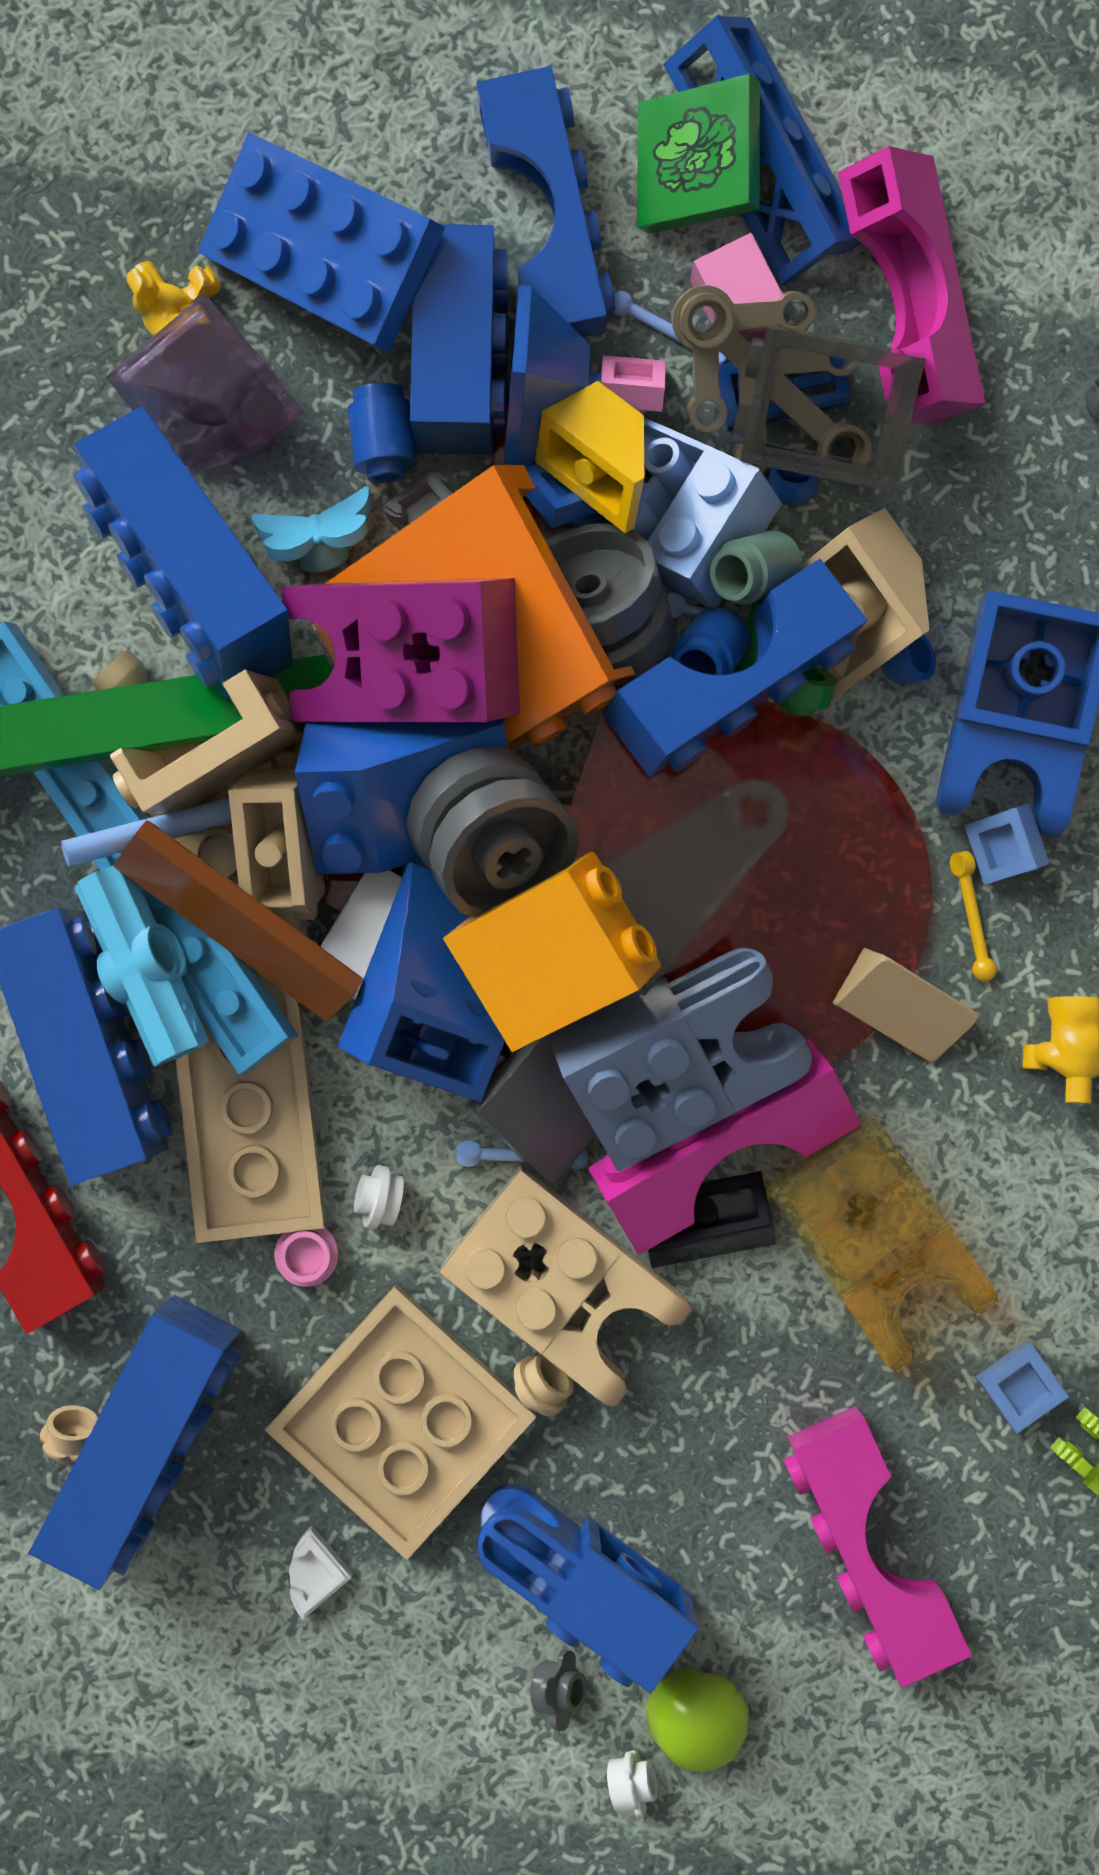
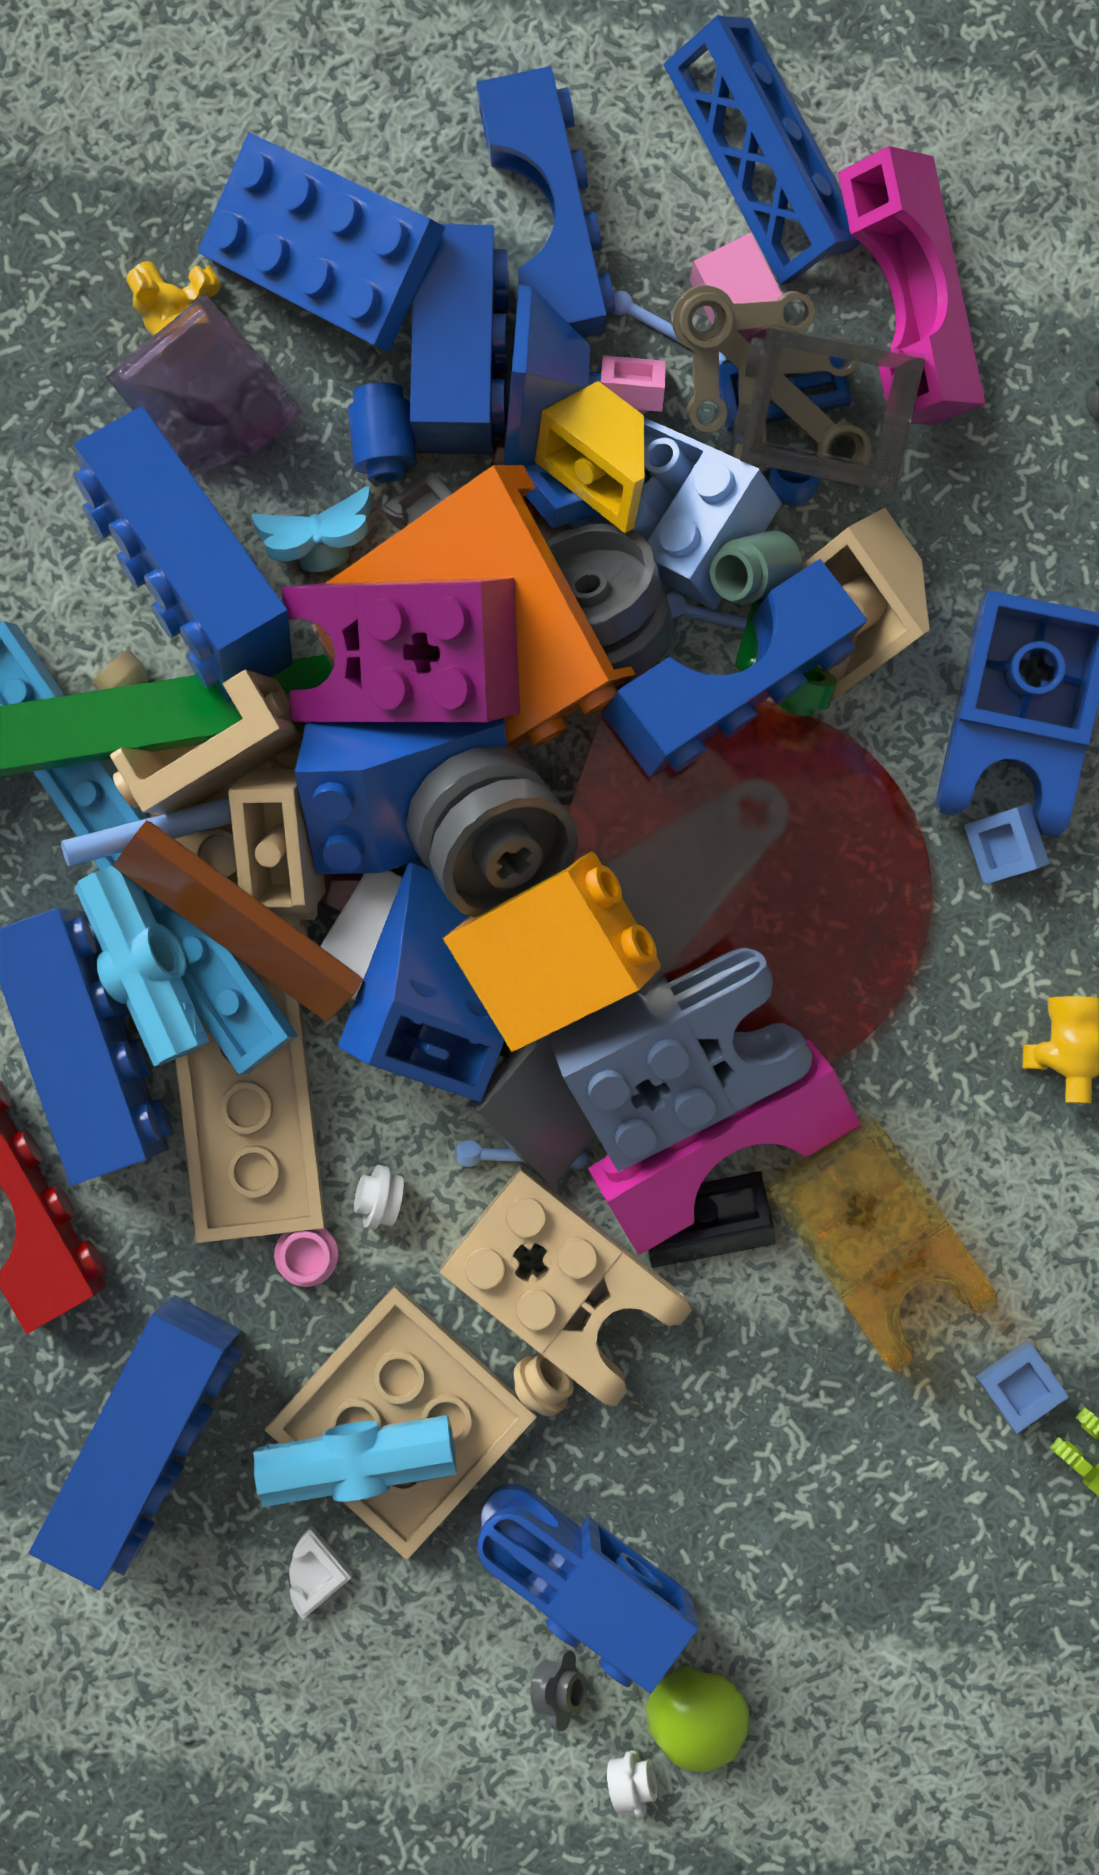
(67, 1433): tan plate -> none
(355, 1461): none -> medium azure piece
(699, 154): green tile -> none
(713, 642): blue brick -> none
(903, 1006): tan slope -> none
(909, 1617): dark pink arch -> none
(912, 664): blue hinge -> none
(963, 866): yellow hinge -> none

